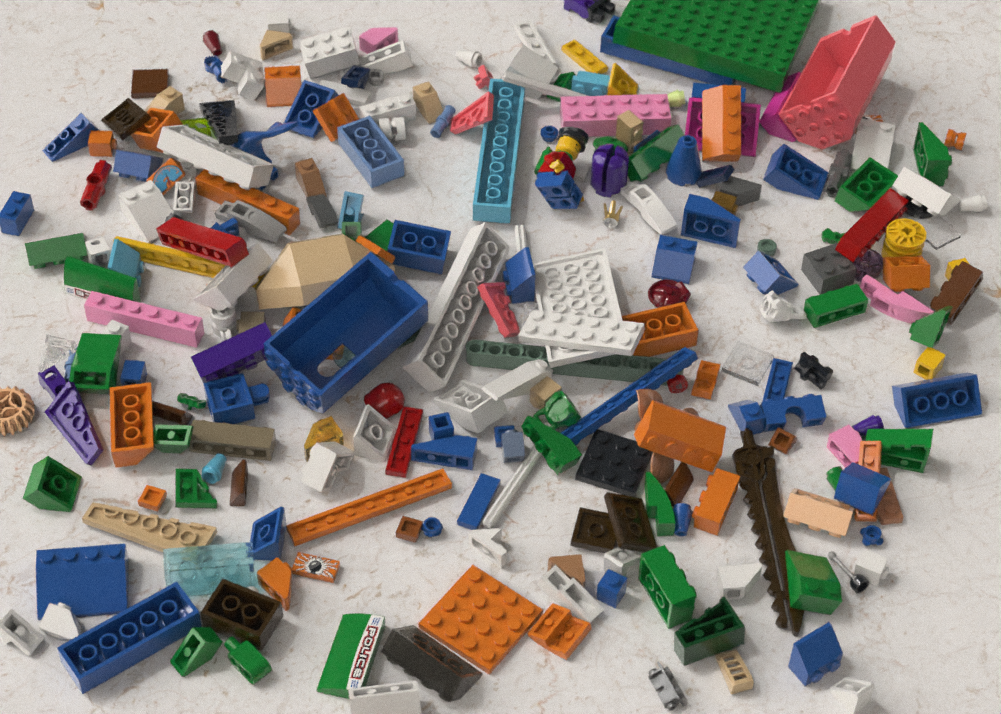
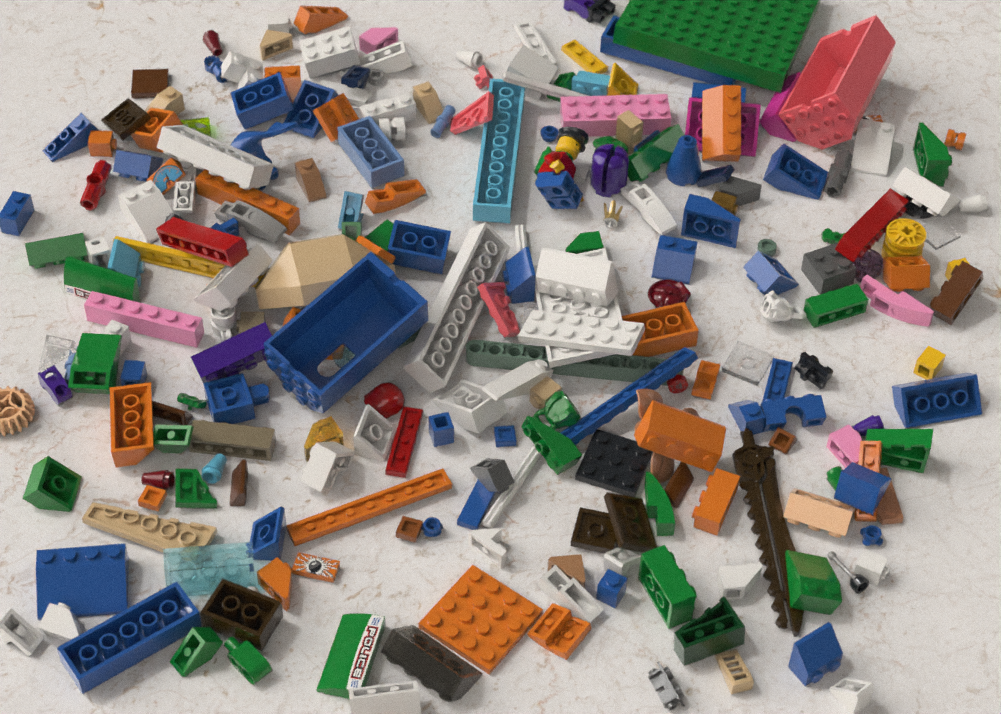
(74, 423): wing -> none
(160, 479): none -> dark red cone
(221, 120): black wing -> none
(262, 101): none -> blue brick
(316, 18): none -> orange slope
(323, 210): dark grey slope -> none
(394, 195): none -> orange slope
(450, 451): blue slope -> none
(493, 474): none -> dark grey slope
(512, 446): sand blue brick -> none
(576, 277): none -> white slope
(585, 242): none -> green slope
(676, 98): yellowish green cone -> none
(682, 517): blue cone -> none
(865, 186): green slope -> none
(930, 327): green slope -> none

